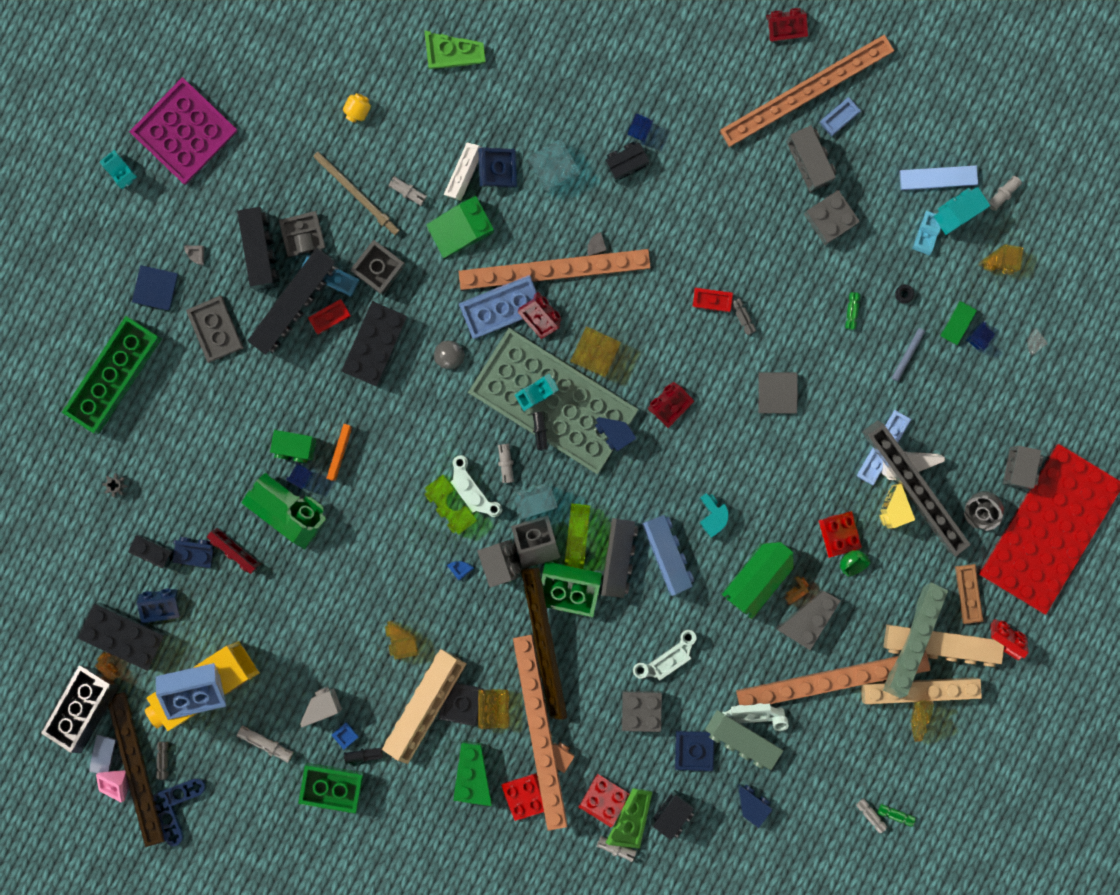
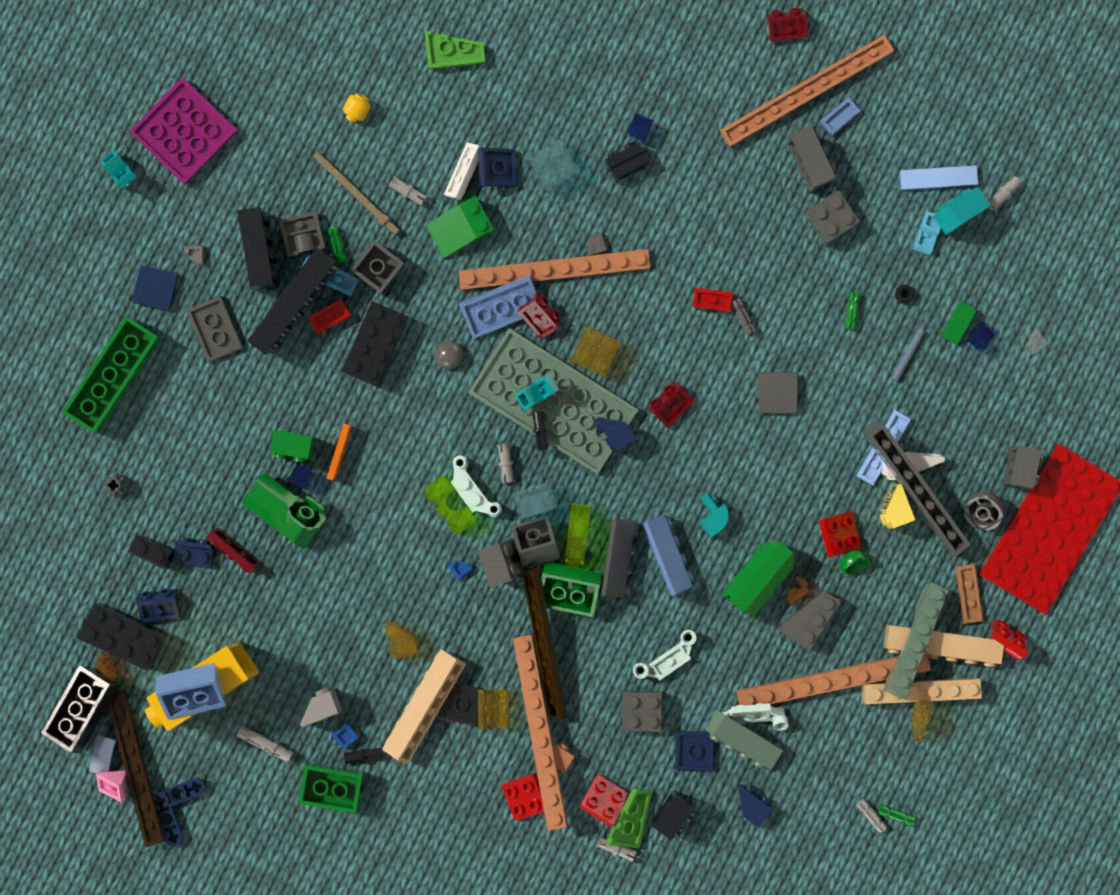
(162, 760): dark grey axle -> none
(337, 244): none -> green axle
(471, 778): green wedge -> none
(1005, 258): clear yellow slope -> none

